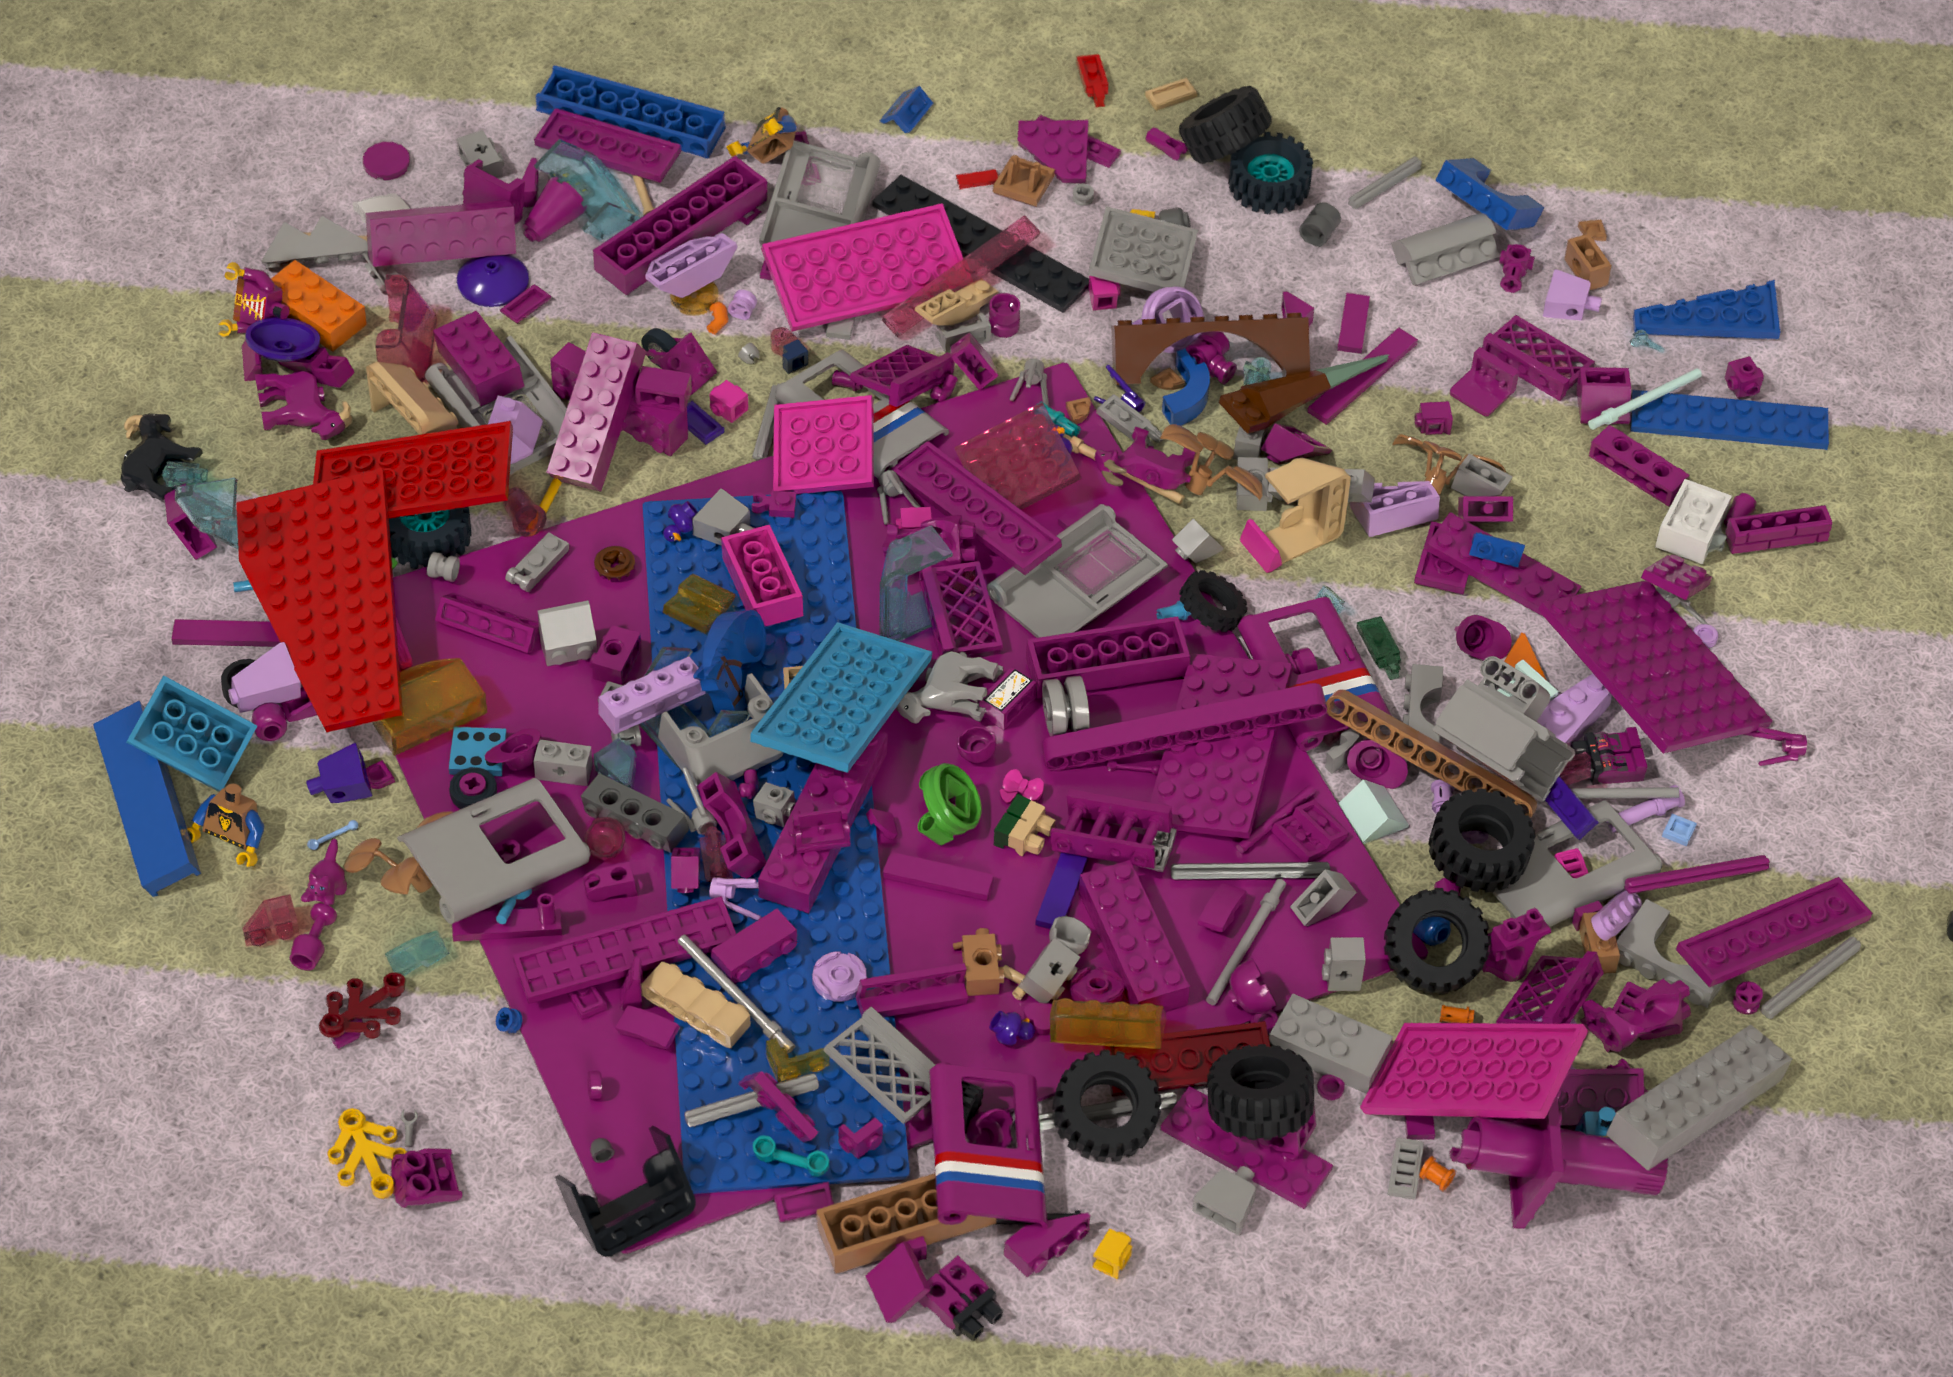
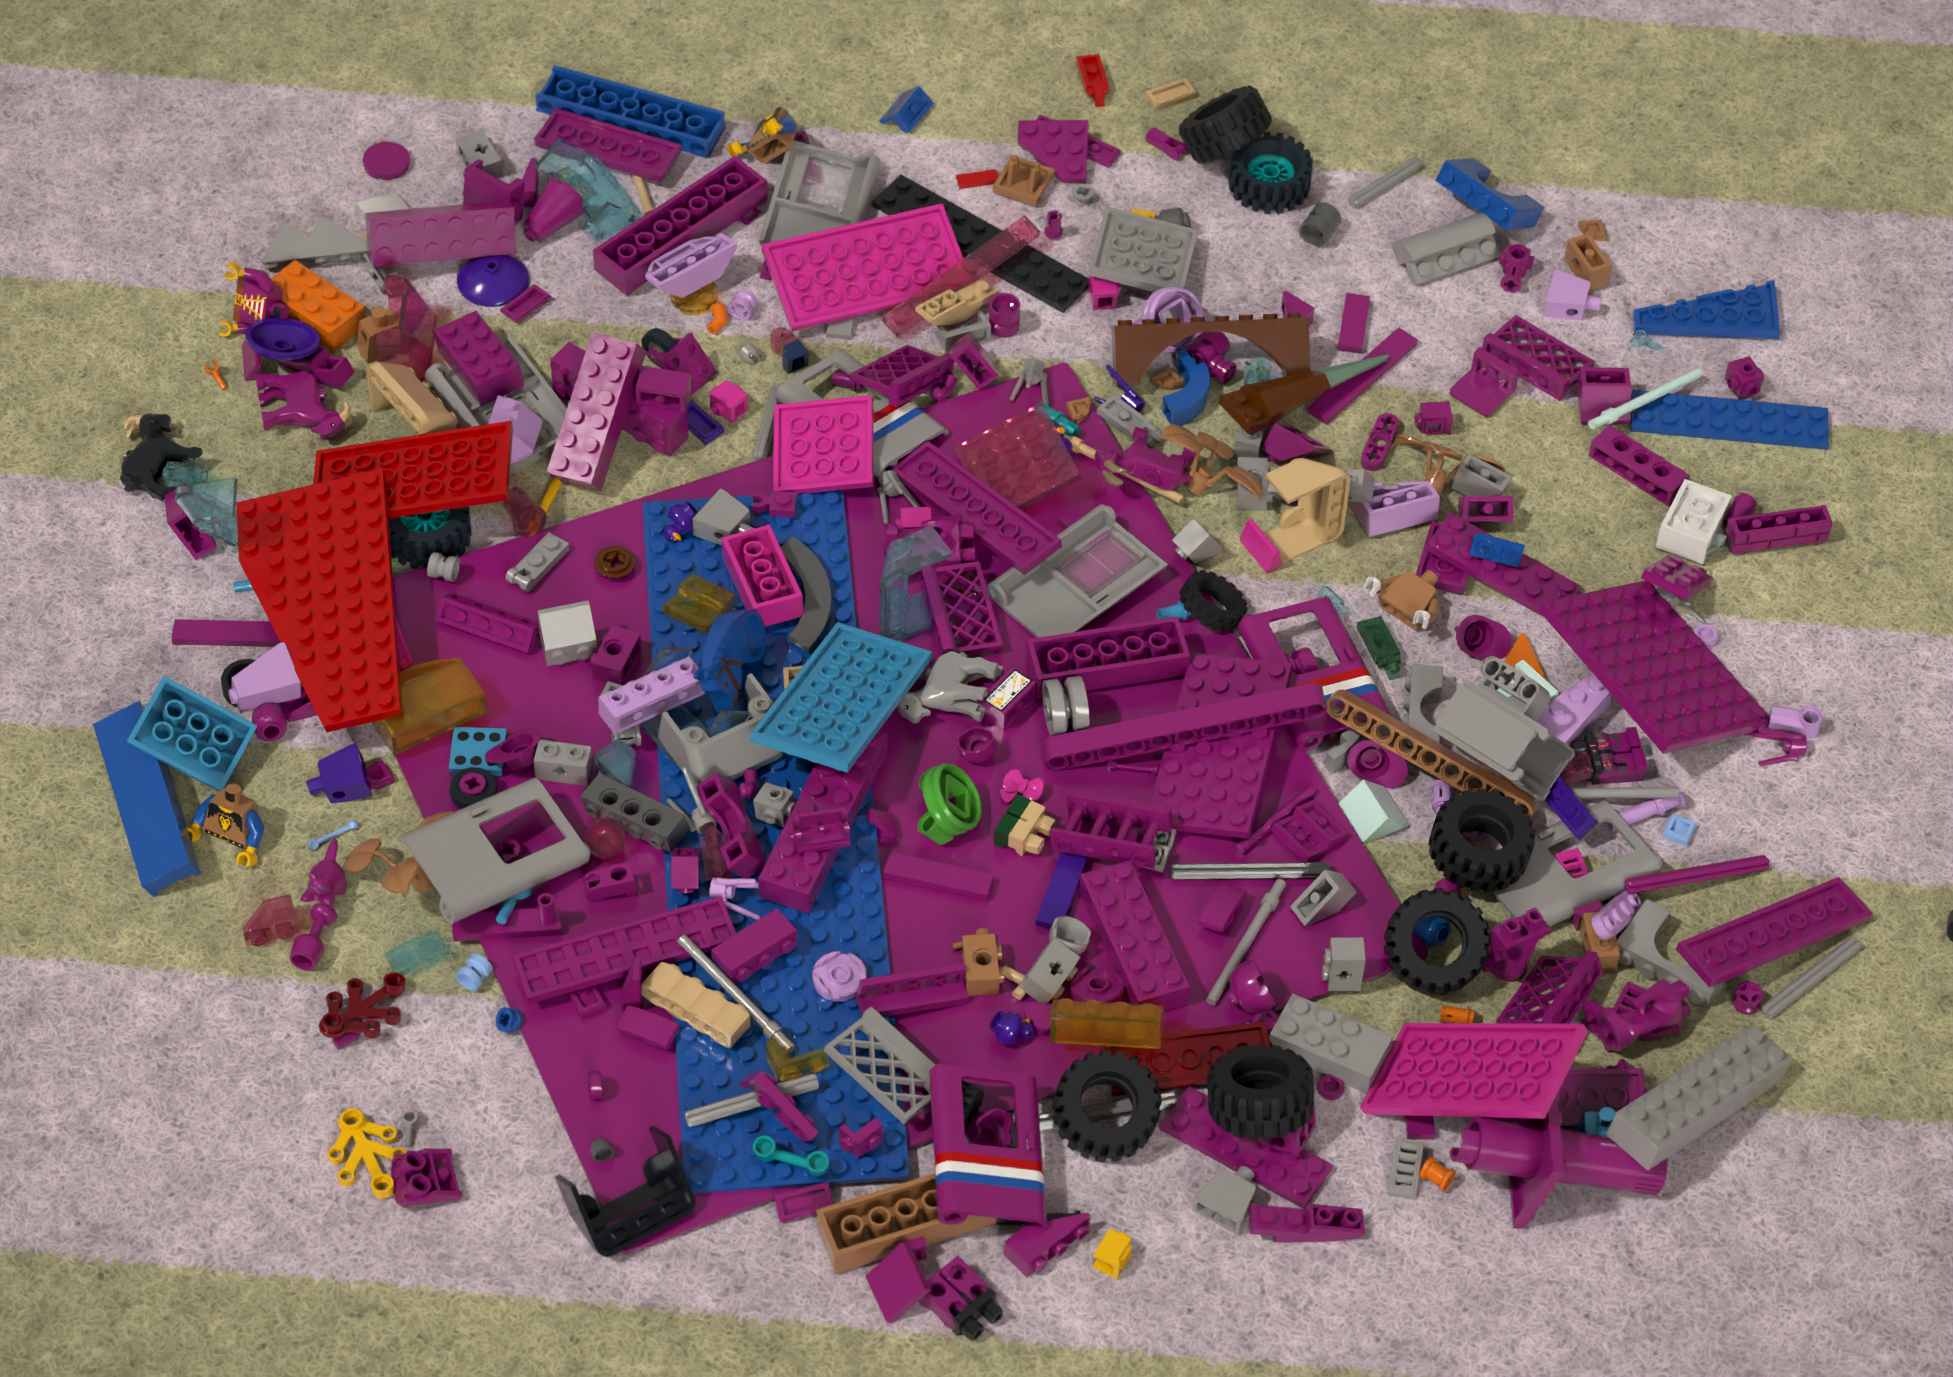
(216, 374): none -> orange hand
(370, 328): none -> medium nougat torso
(475, 970): none -> light blue wheel
(816, 591): none -> dark grey tile
(1053, 229): none -> magenta pin
(1311, 1224): none -> magenta slope
(1378, 434): none -> magenta beam
(1407, 597): none -> medium nougat torso
(1799, 721): none -> lavender piece

